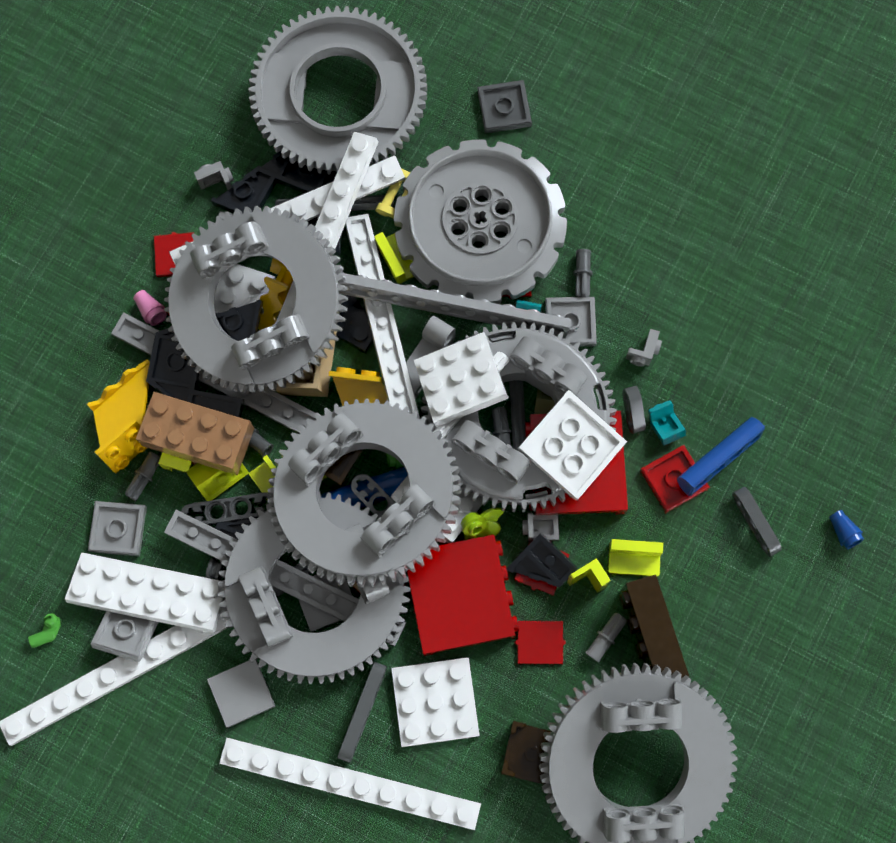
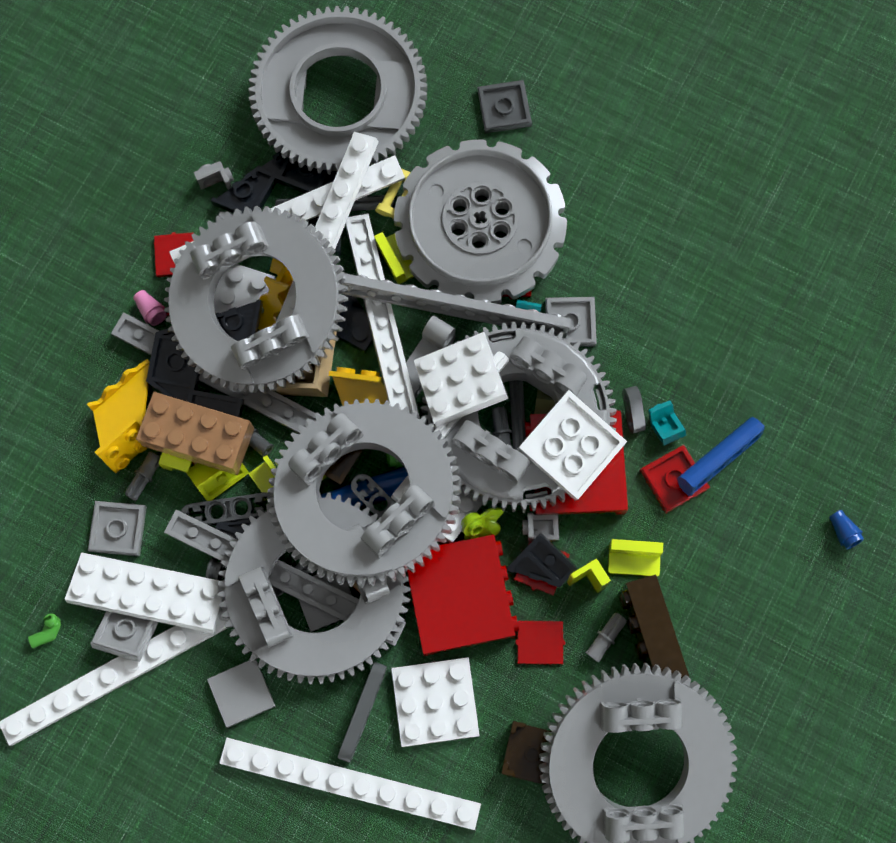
(582, 273): dark grey axle -> none
(651, 347): light grey bracket -> none
(756, 521): dark grey beam -> none

